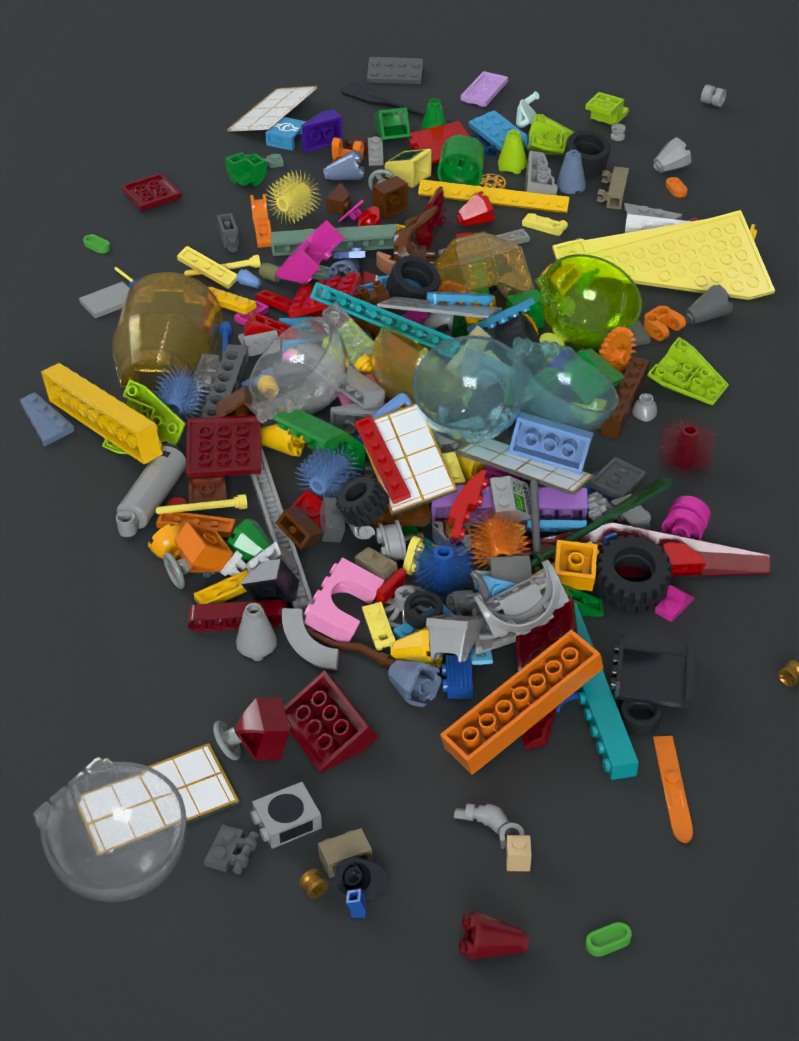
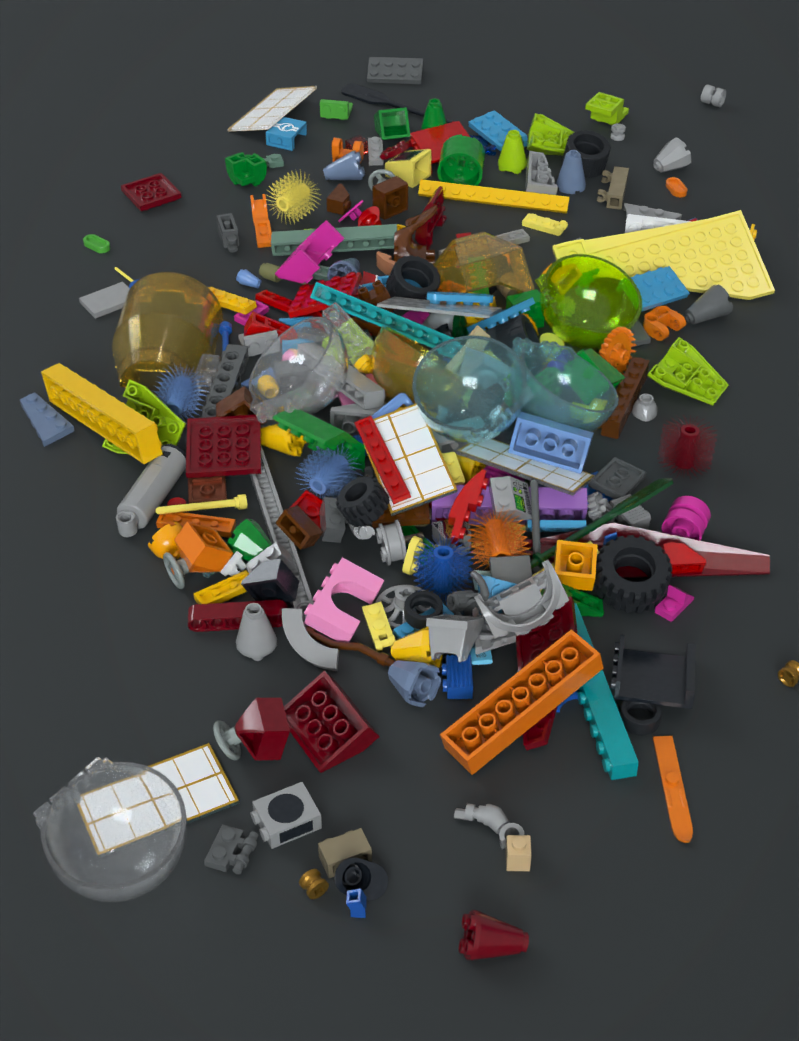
(207, 267): light yellow plate -> none
(254, 262): light yellow piece -> none
(321, 130): dark purple slope -> none
(335, 109): none -> bright green bracket
(354, 253): medium blue wing -> none
(376, 563): dark tan brick -> none
(388, 589): red tile -> none
(392, 151): none -> dark red plate
(476, 211): red cone -> none
(484, 88): lavender plate -> none
(493, 181): tile -> none
(525, 112): light aqua piece -> none
(608, 939): bright green tile -> none
(659, 287): none -> dark azure bracket

